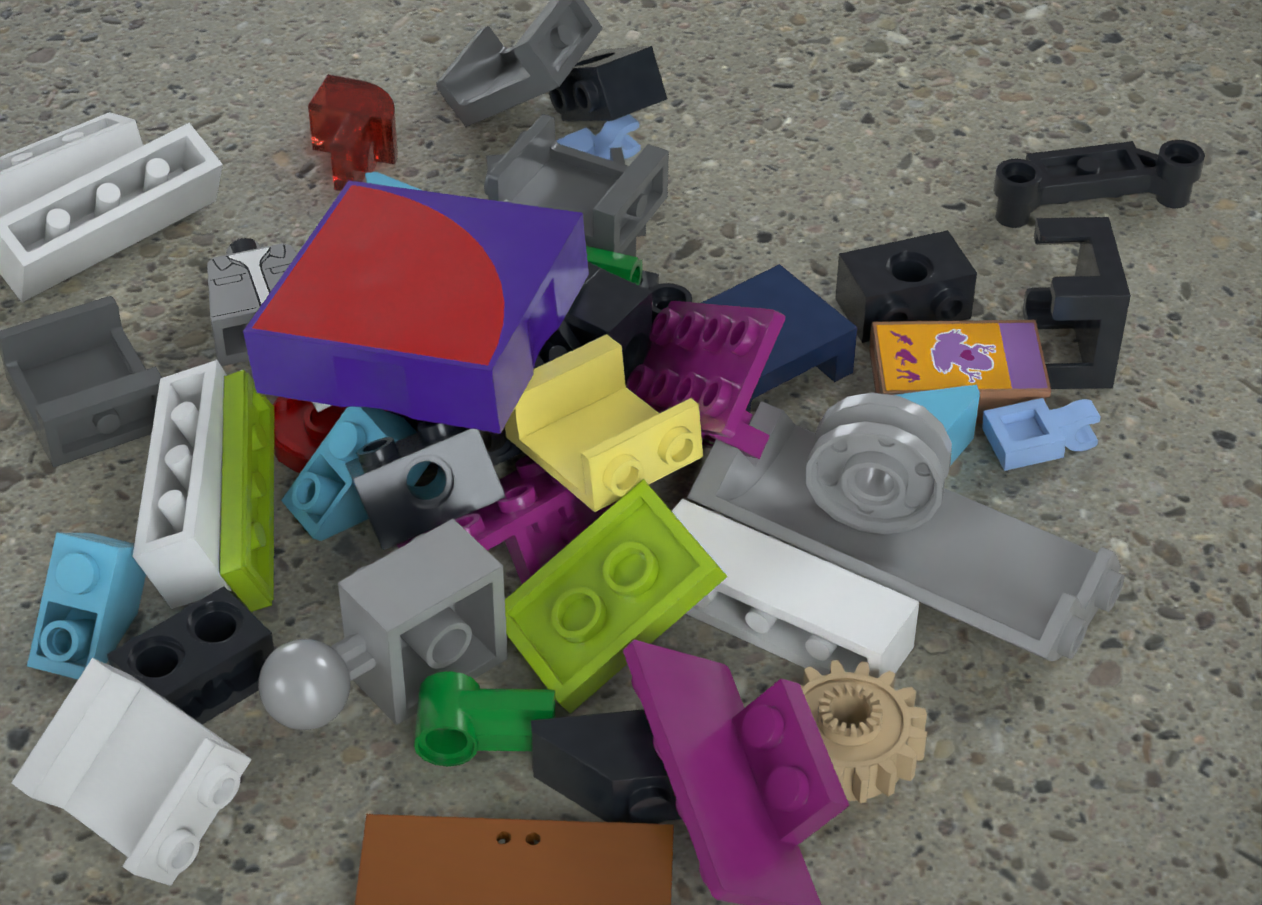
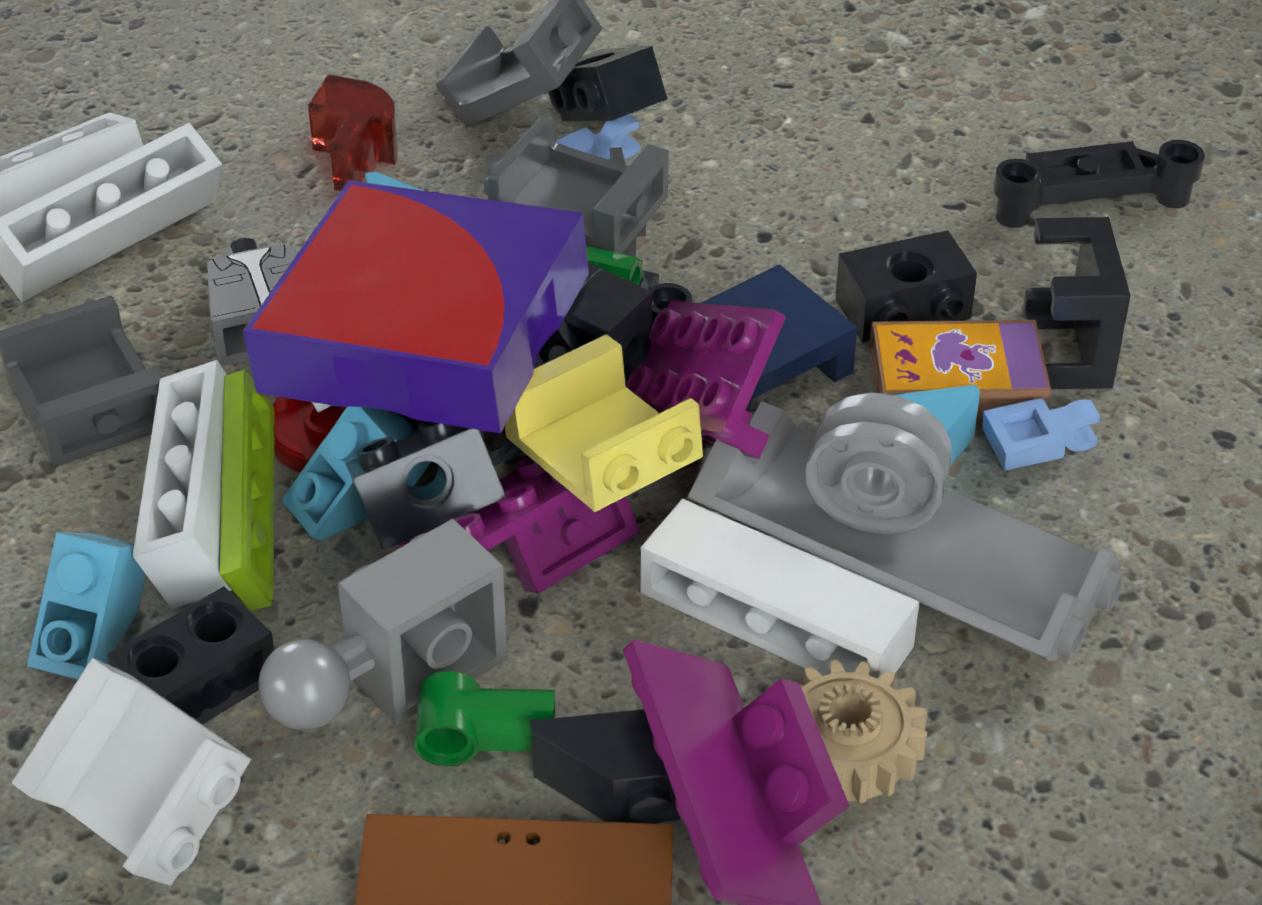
(607, 587): lime plate -> none

